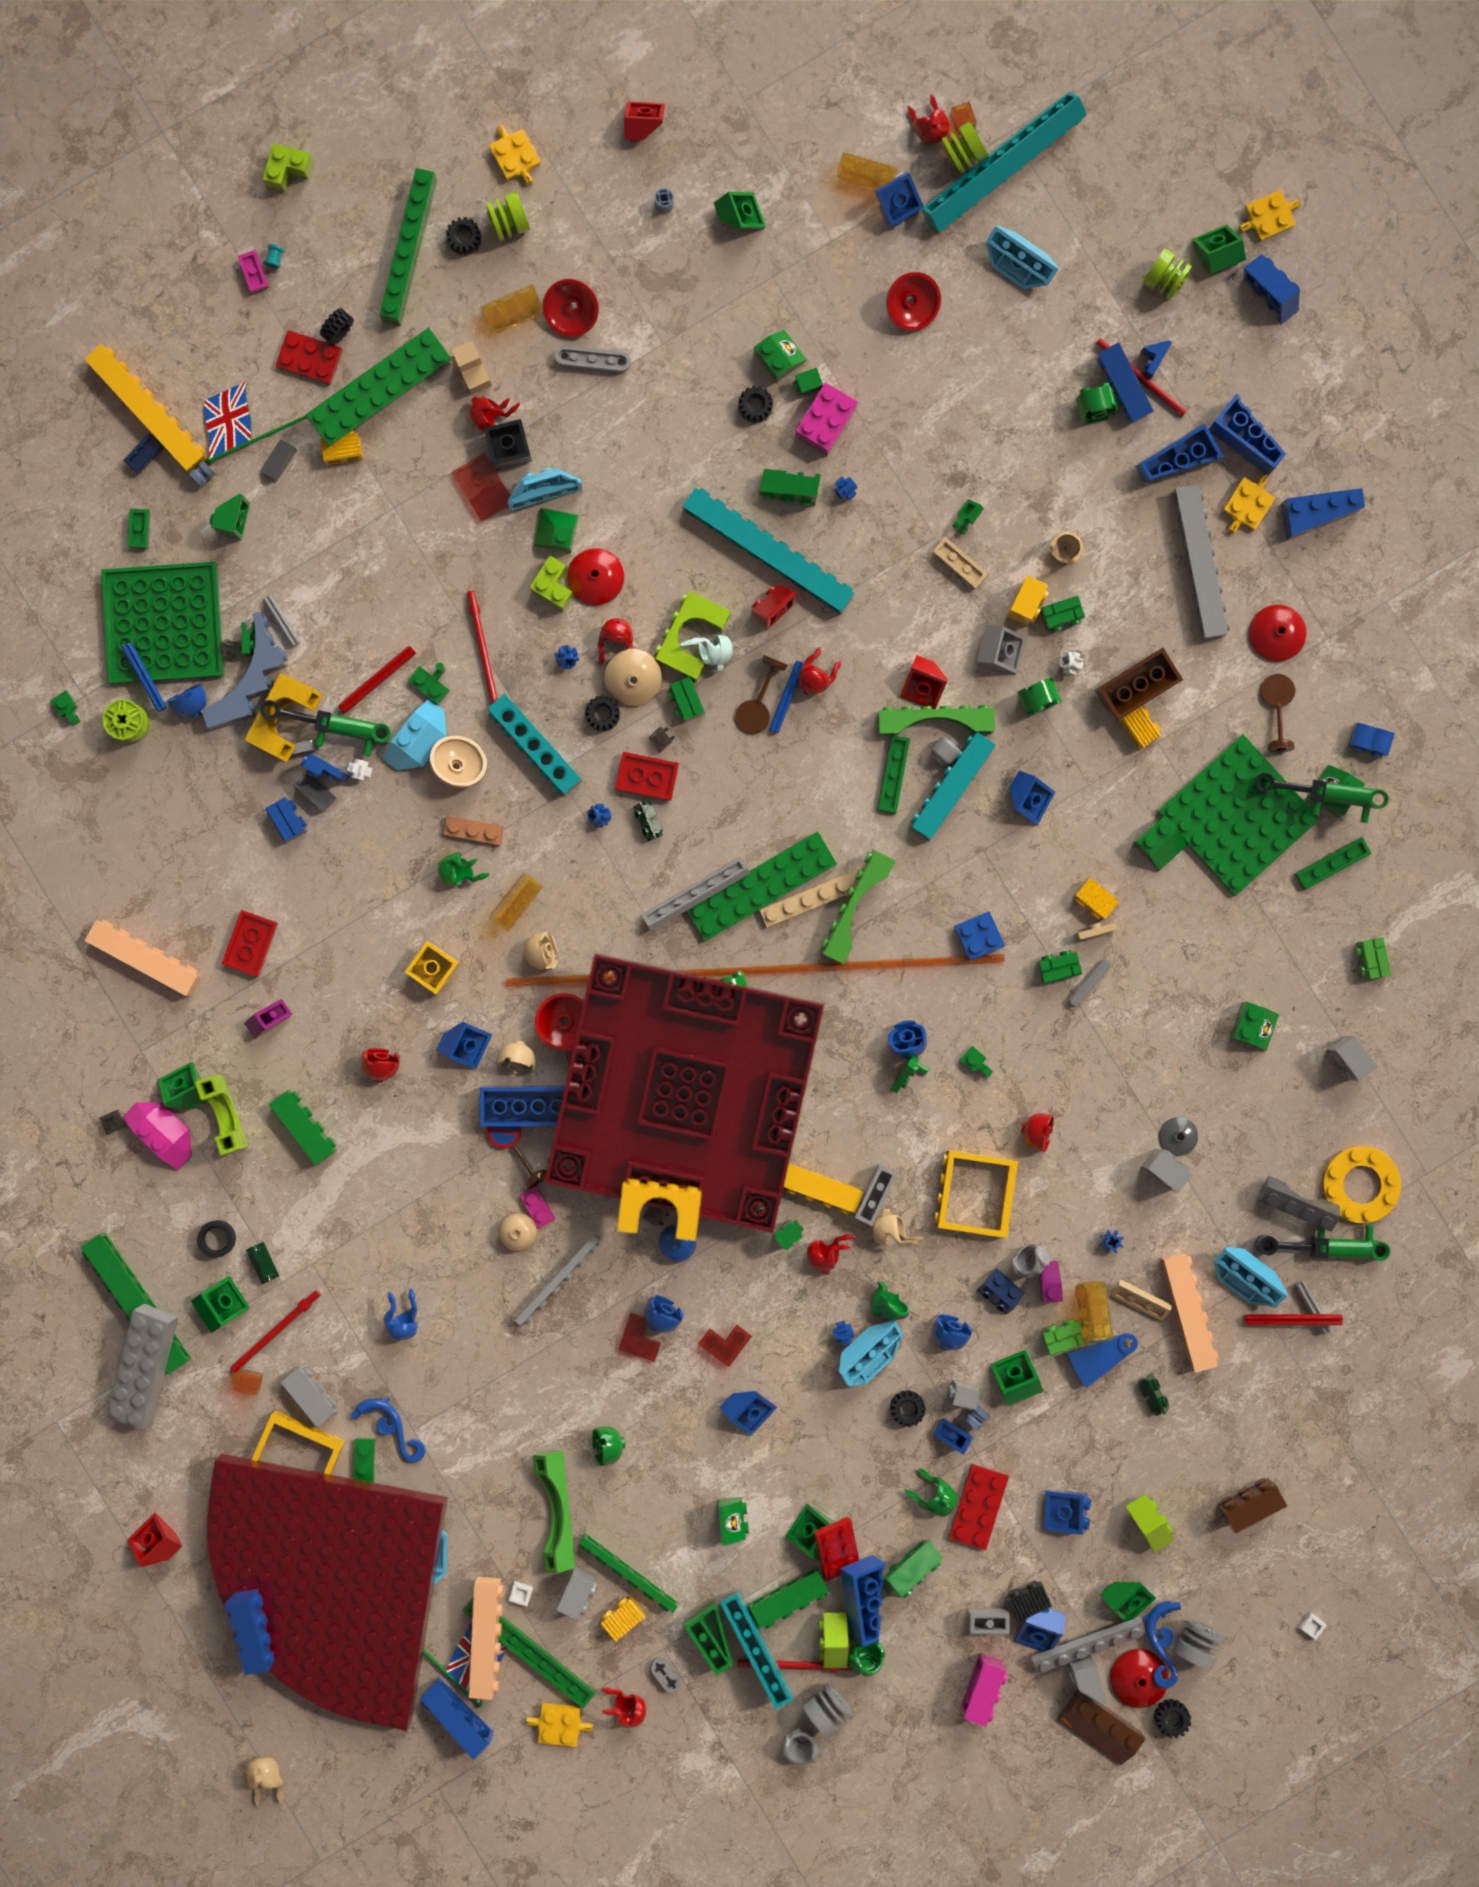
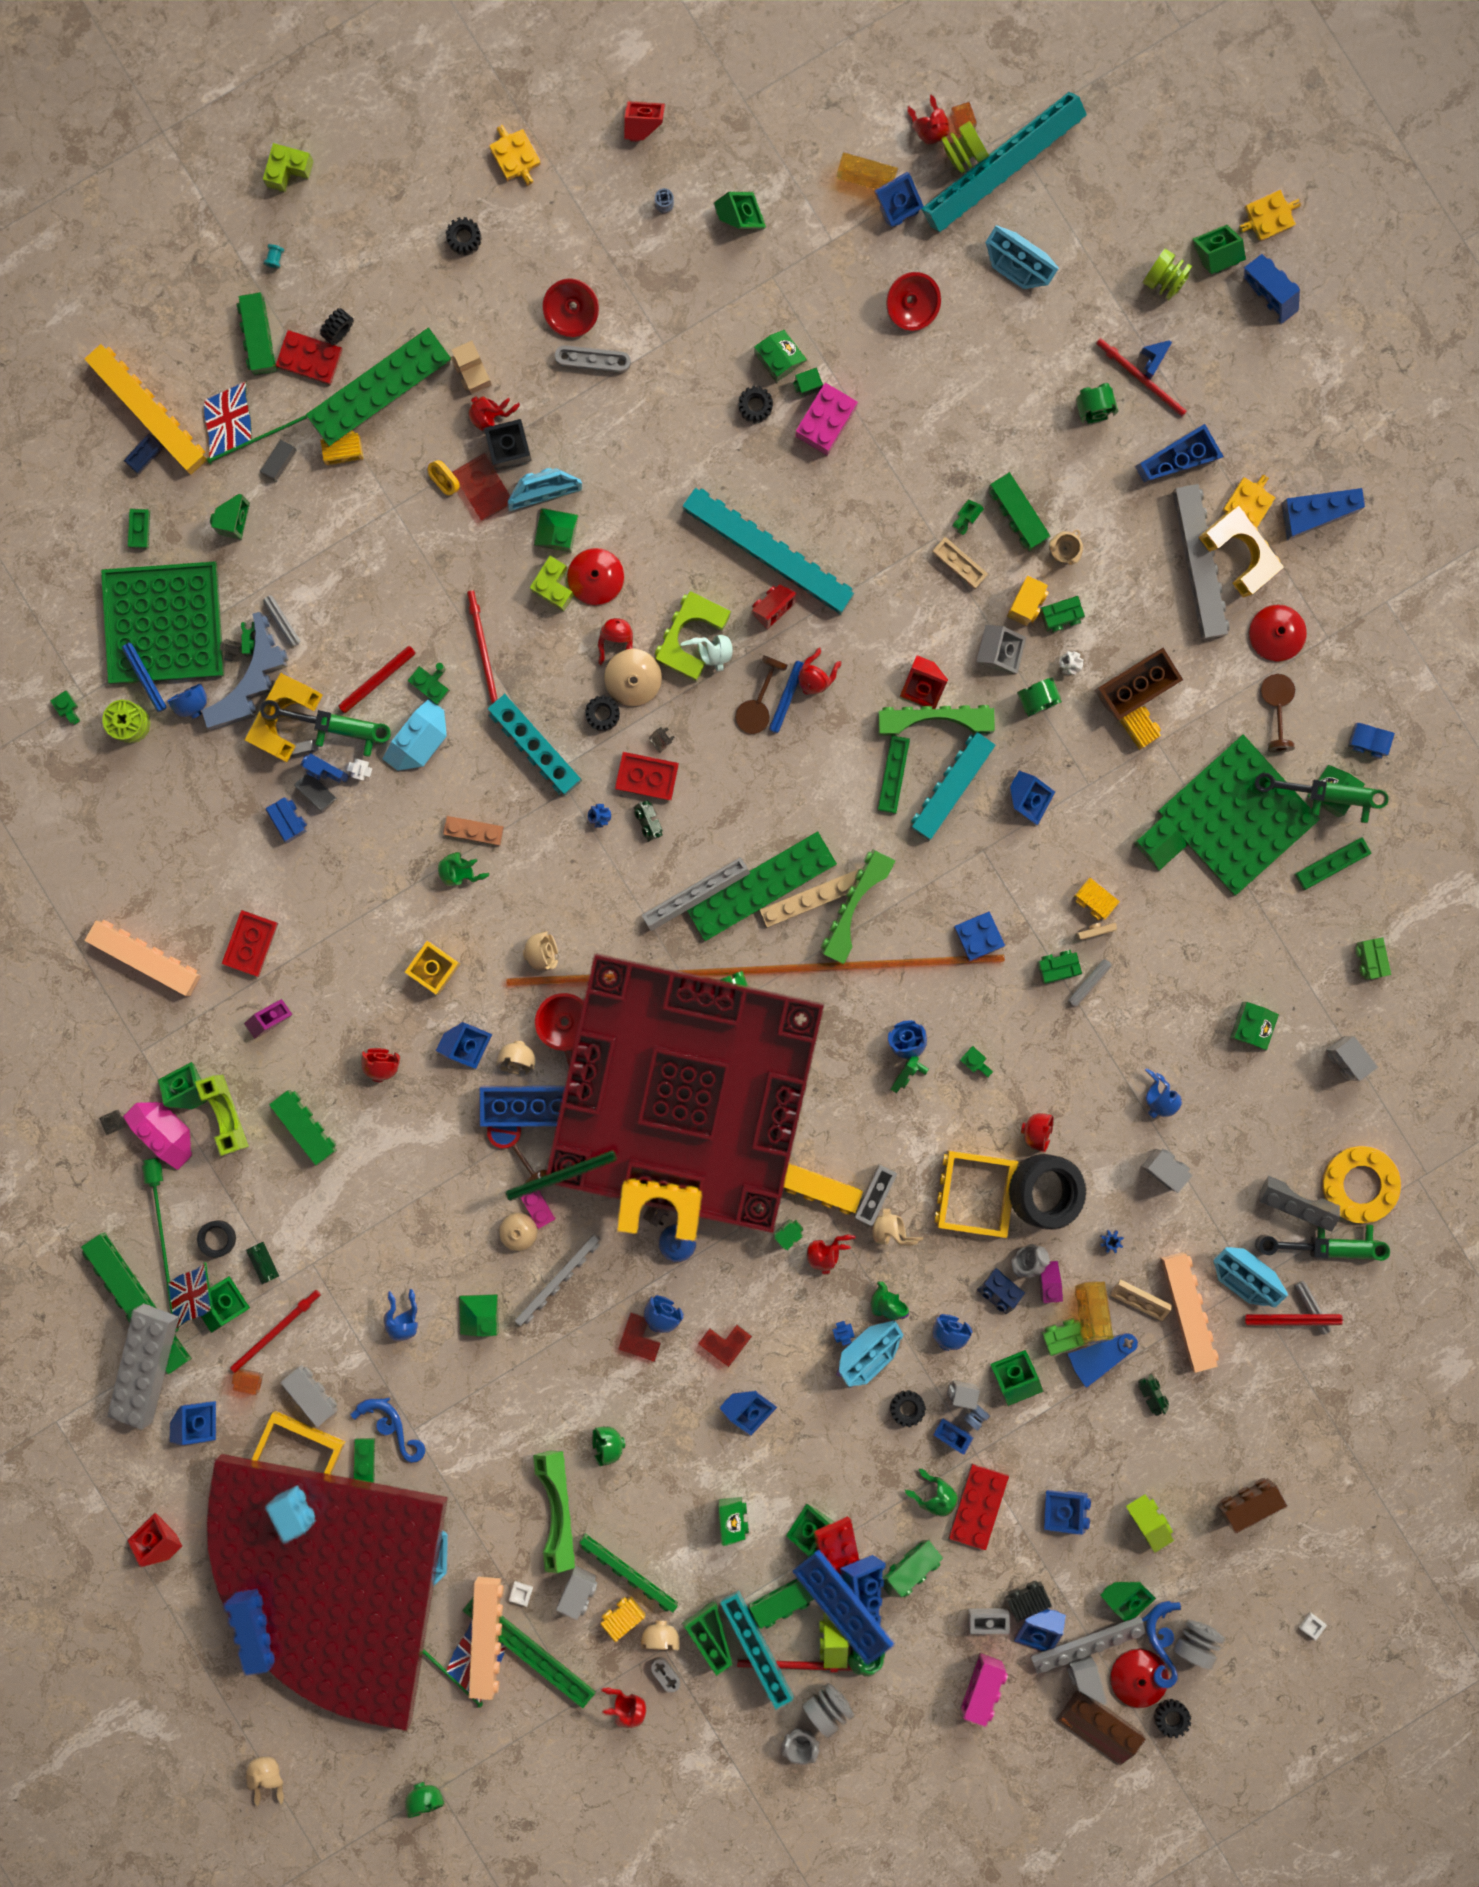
(189, 1292): none -> flag
(194, 1423): none -> blue slope
(198, 476): sand blue wheel -> none
(253, 271): dark pink plate -> none
(257, 333): none -> green brick
(291, 1513): none -> medium azure brick
(408, 246): green brick -> none
(423, 1799): none -> green cylinder
(443, 477): none -> yellow plate
(457, 1718): blue wedge -> none
(459, 753): tan dish -> none
(479, 1315): none -> green slope
(507, 216): lime wheel -> none
(512, 309): clear yellow brick -> none
(515, 901): clear yellow brick -> none
(559, 1724): yellow plate -> none
(561, 1175): none -> dark green axle
(566, 657): blue gear -> none
(660, 1637): none -> tan cylinder
(686, 699): green brick -> none
(789, 487): green wedge -> none
(843, 1607): none -> blue plate
(845, 488): blue gear -> none
(945, 750): light grey head -> none
(1019, 512): none -> green brick
(1072, 1194): none -> black tyre
(1126, 383): blue brick -> none
(1162, 1103): none -> blue hair
(1169, 1134): dark grey dish -> none
(1246, 436): blue wedge -> none
(1263, 561): none -> arch

